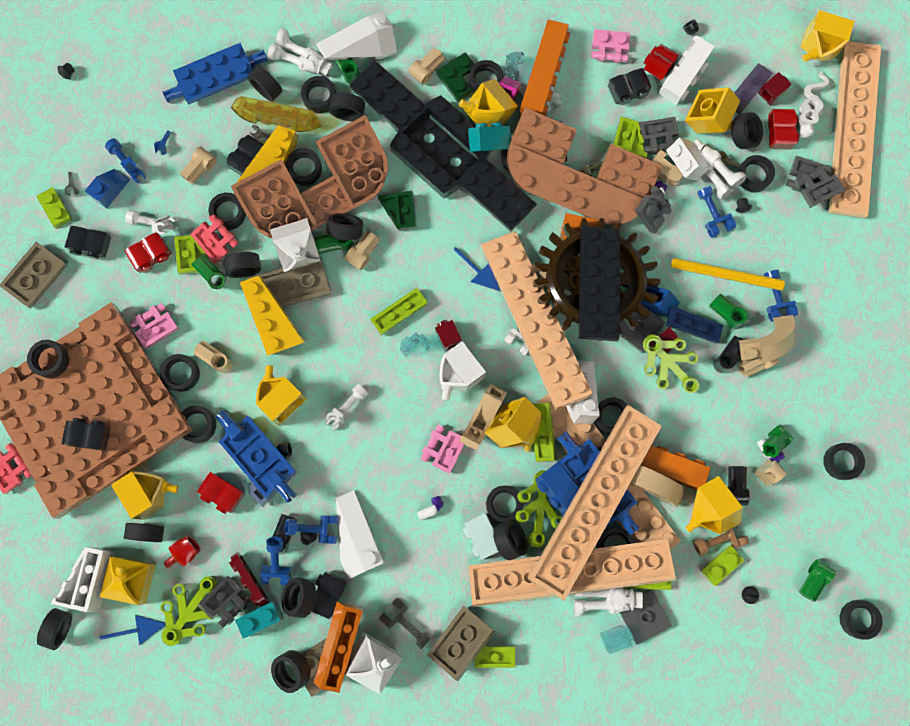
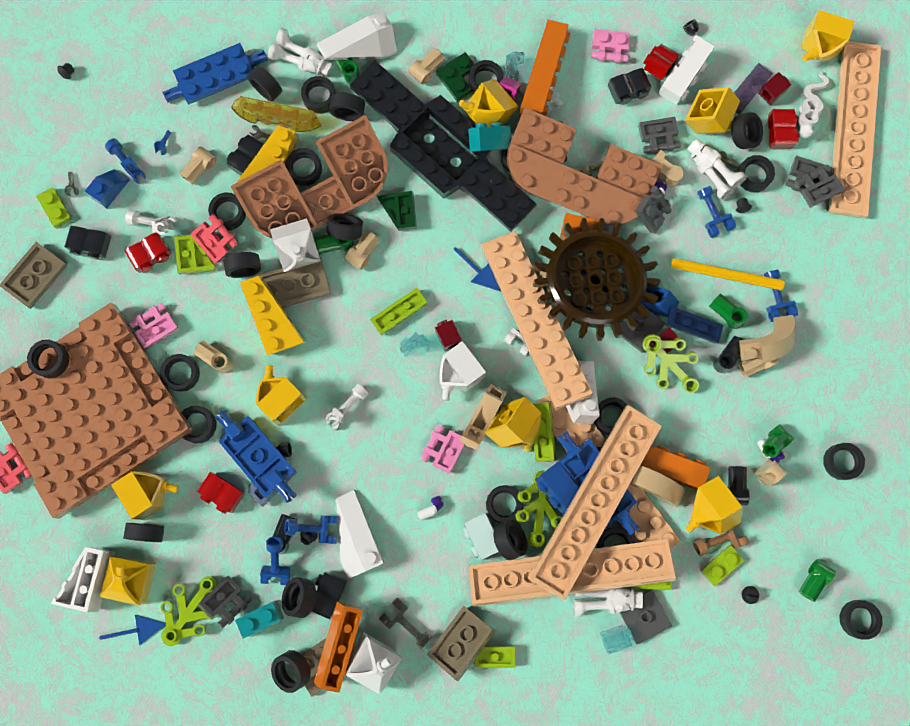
(54, 629): black tyre -> none
(86, 435): black brick -> none
(182, 551): red piece -> none
(208, 270): green piece -> none
(248, 580): dark red plate -> none
(599, 283): black plate -> none
(629, 137): lime wing -> none
(687, 159): white brick -> none

